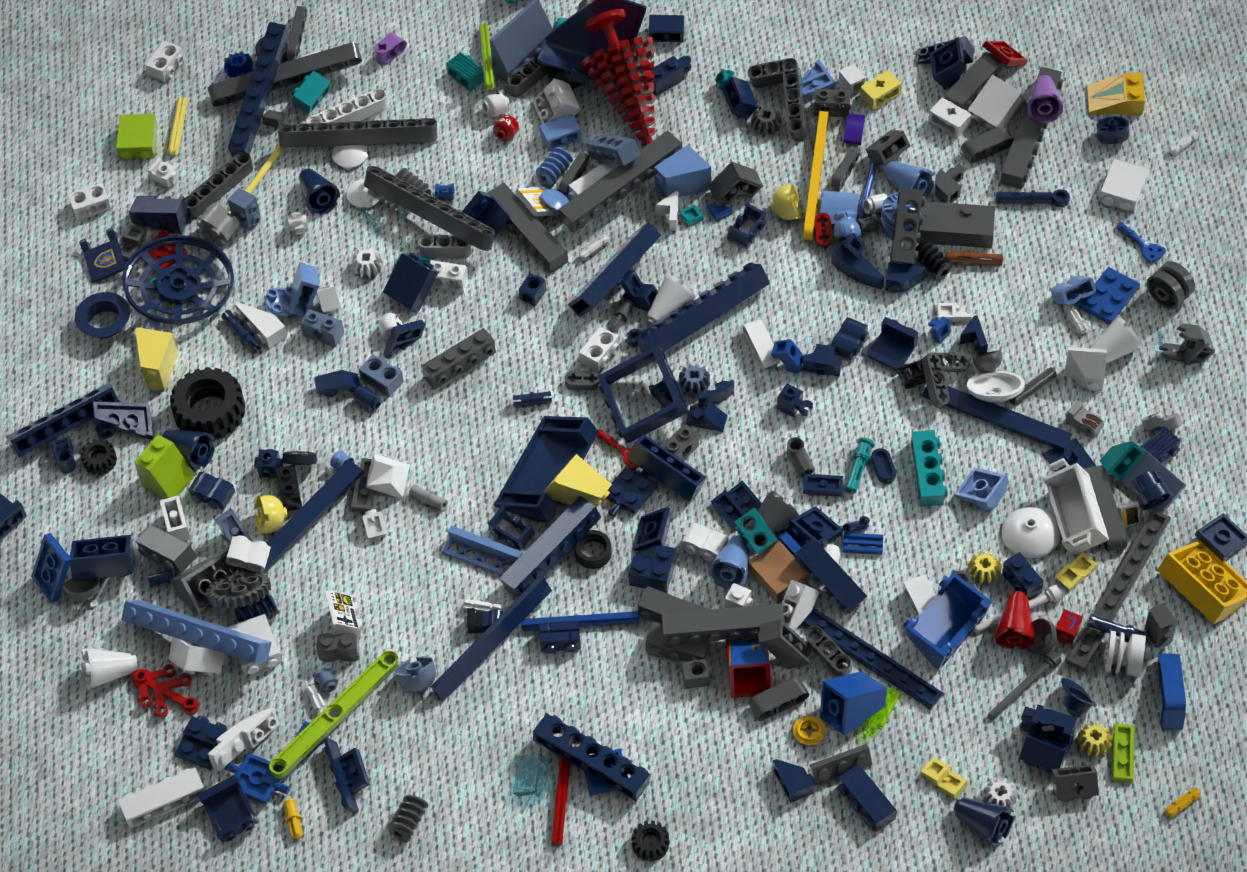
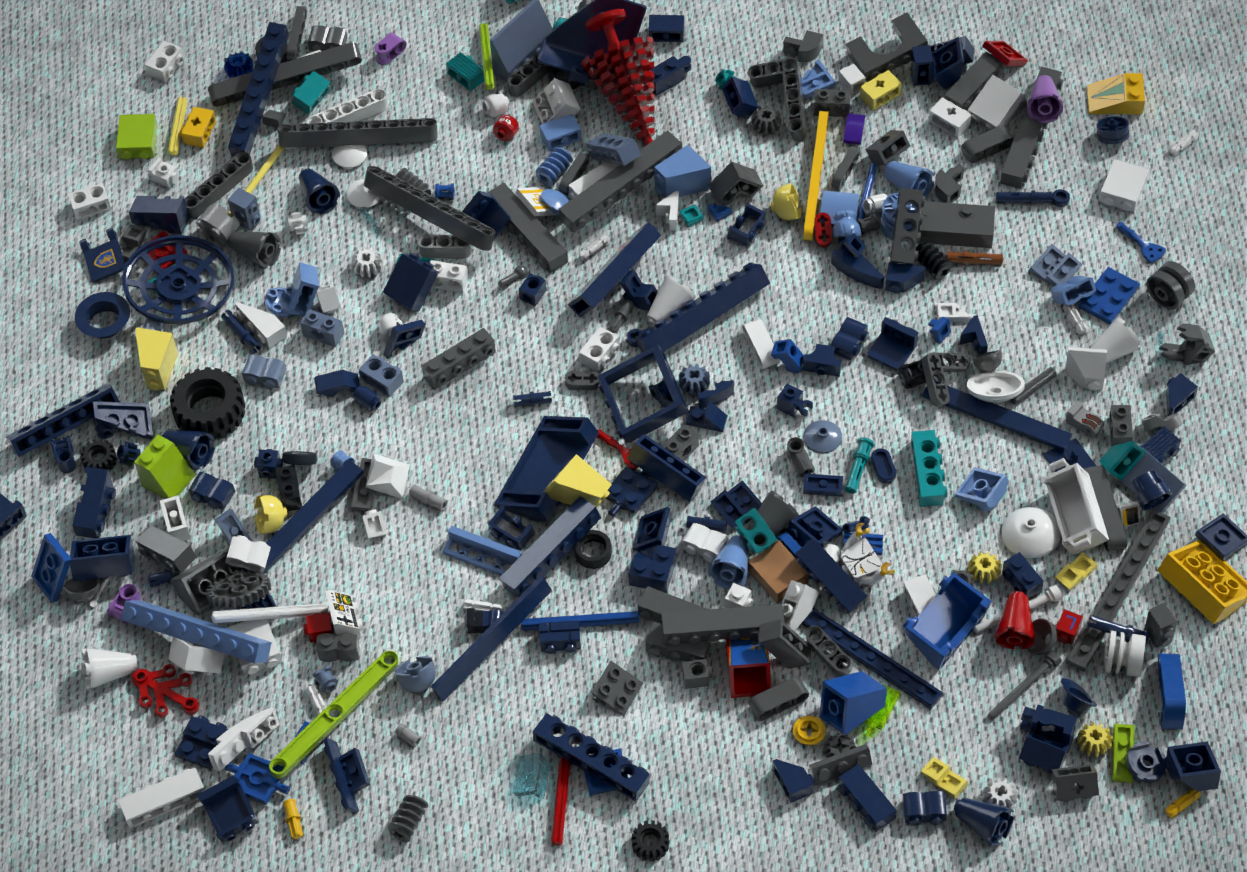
(94, 504): none -> dark blue wedge
(117, 605): none -> medium lavender piece
(128, 453): none -> dark blue gear
(198, 127): none -> yellow brick
(257, 247): none -> dark grey cone
(264, 371): none -> sand blue brick
(268, 613): none -> white axle
(317, 625): none -> red brick
(325, 38): none -> dark grey brick
(408, 735): none -> light grey pin
(520, 272): none -> dark grey bar
(616, 688): none -> dark grey hinge
(712, 524): none -> dark blue pin
(805, 49): none -> dark grey brick
(822, 442): none -> sand blue dish
(832, 742): none -> dark grey gear
(861, 561): none -> white torso
(873, 64): none -> dark grey arch
(921, 65): none -> dark blue brick
(924, 807): none -> dark blue brick
(1055, 266): none -> sand blue slope
(1120, 424): none -> dark grey brick
(1138, 769): none -> dark blue plate
(1179, 393): none -> dark blue slope
(1194, 765): none -> dark blue slope

